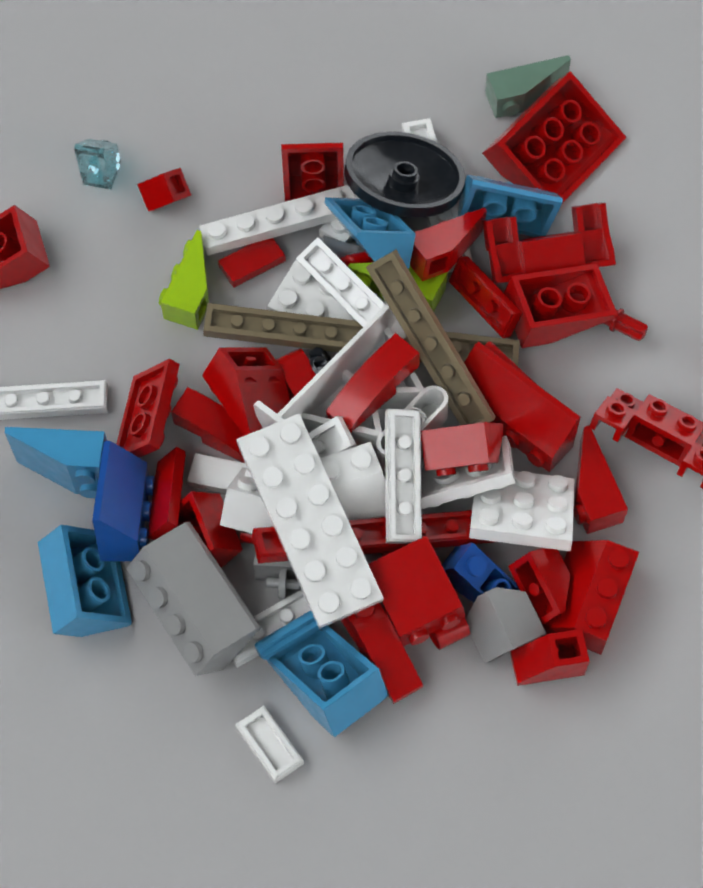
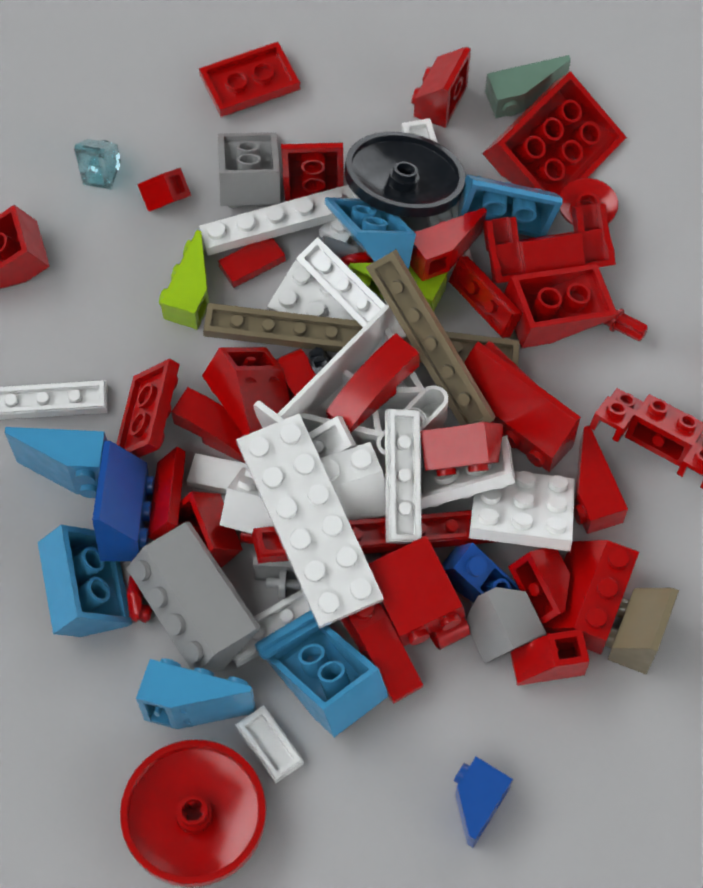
(136, 609): none -> red arm
(189, 697): none -> dark azure slope
(193, 813): none -> red dish
(249, 79): none -> red plate
(249, 169): none -> light grey slope
(442, 87): none -> red slope
(479, 796): none -> blue slope
(587, 191): none -> red dish
(641, 627): none -> dark tan slope

